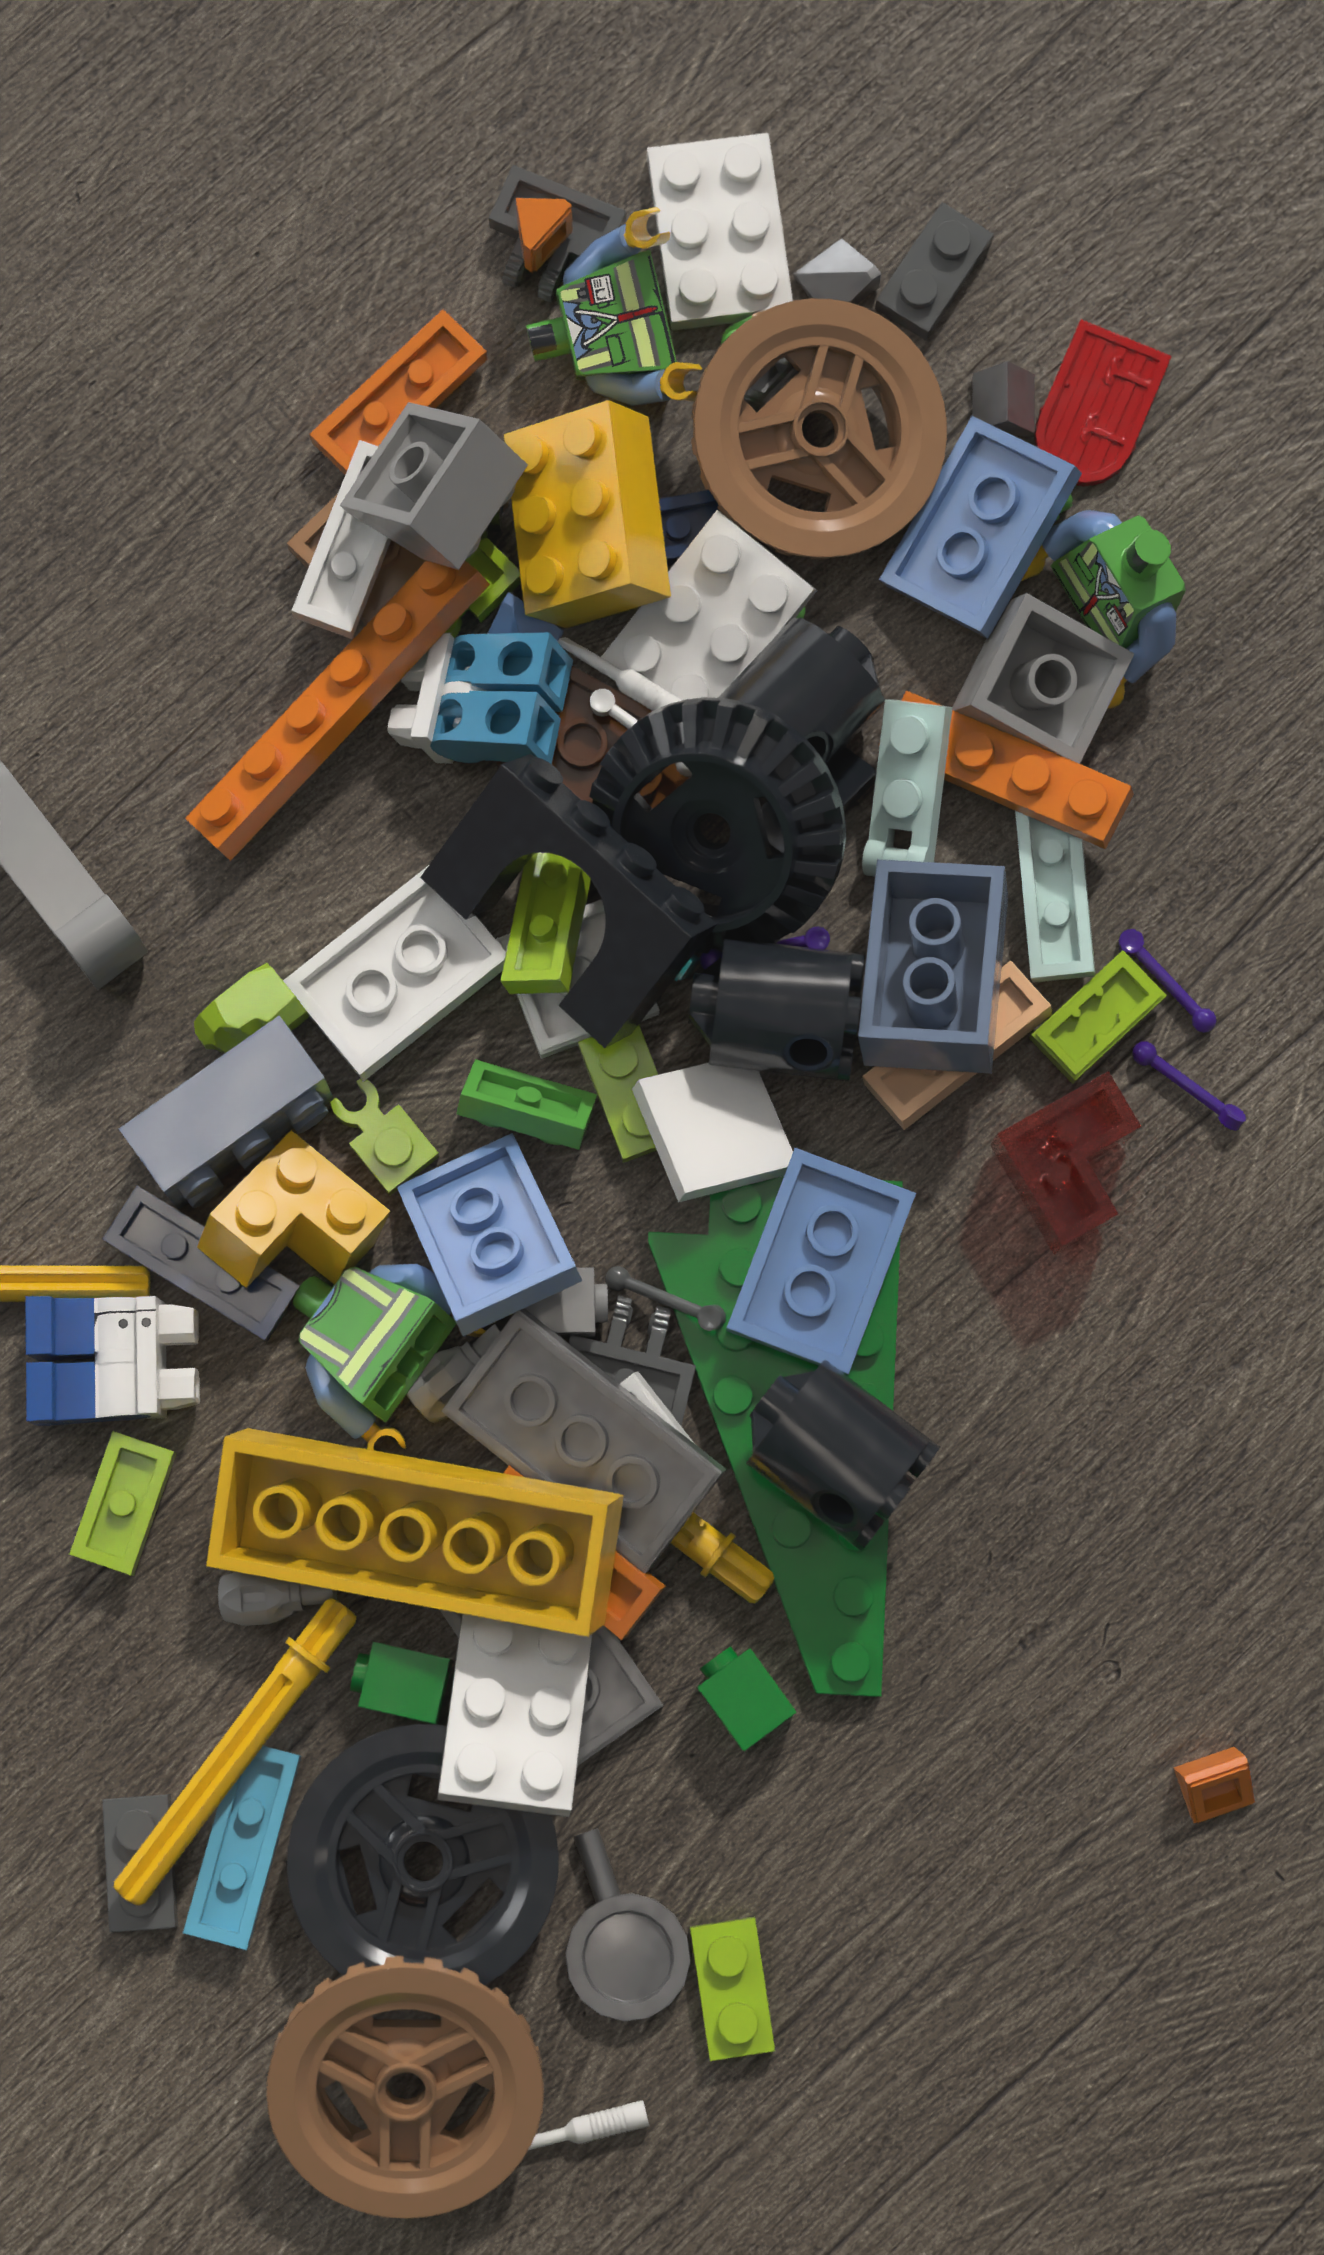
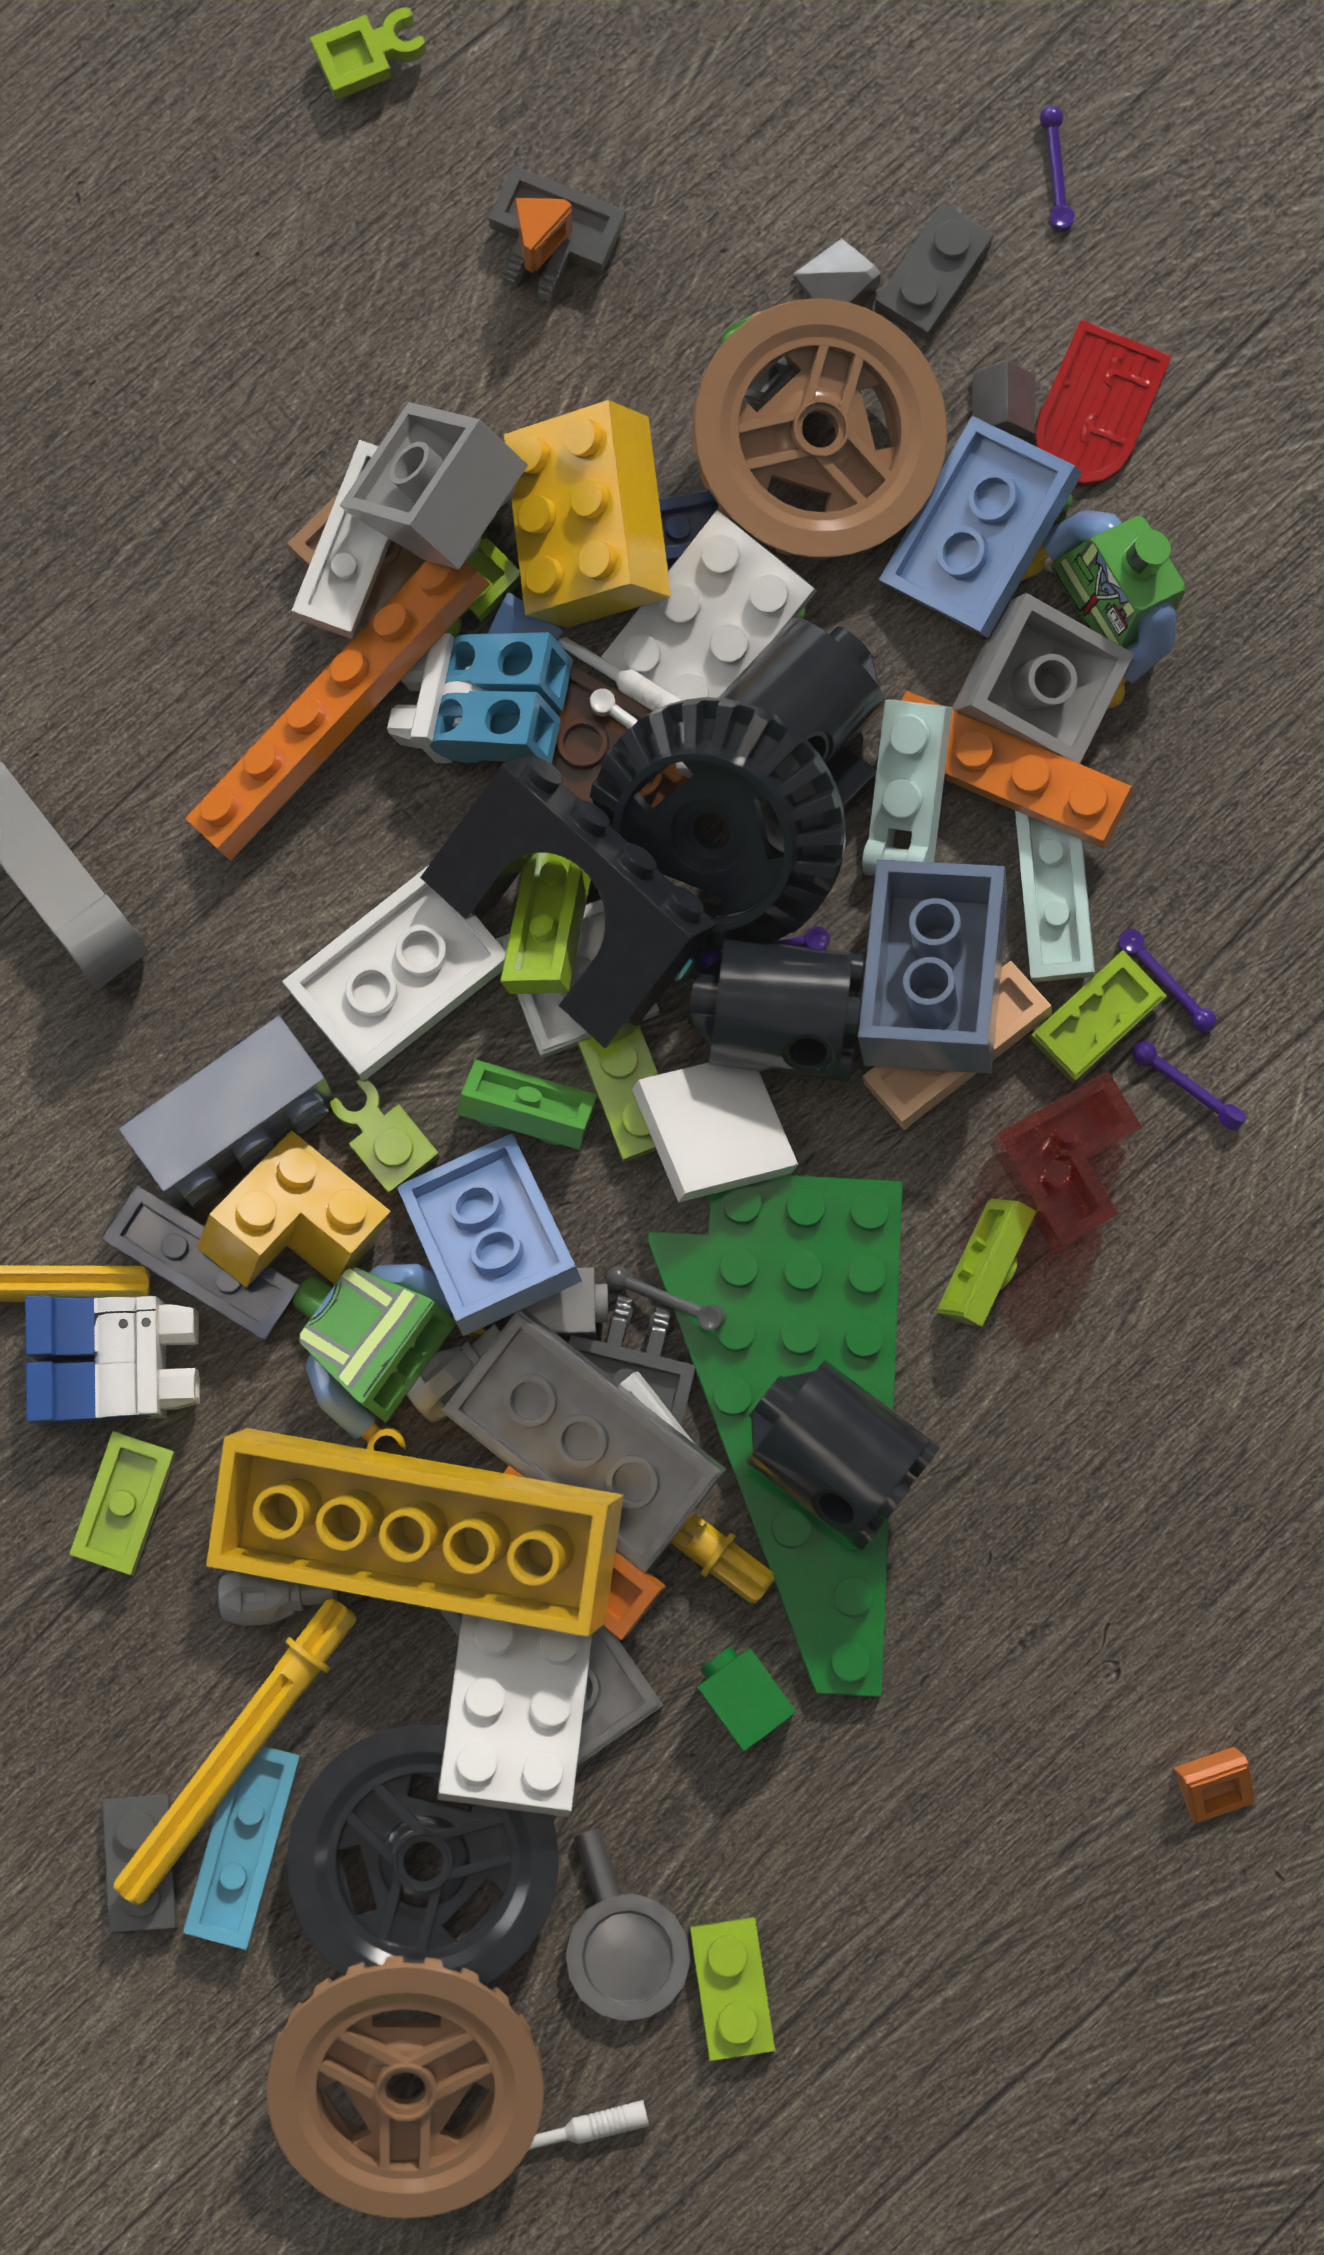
(247, 1008): lime rock -> none
(357, 55): none -> lime plate
(401, 1682): green brick -> none
(419, 373): orange plate -> none
(616, 320): torso -> none
(723, 230): white plate -> none
(821, 1261): medium blue plate -> none
(986, 1262): none -> lime plate
(1061, 216): none -> dark purple hinge

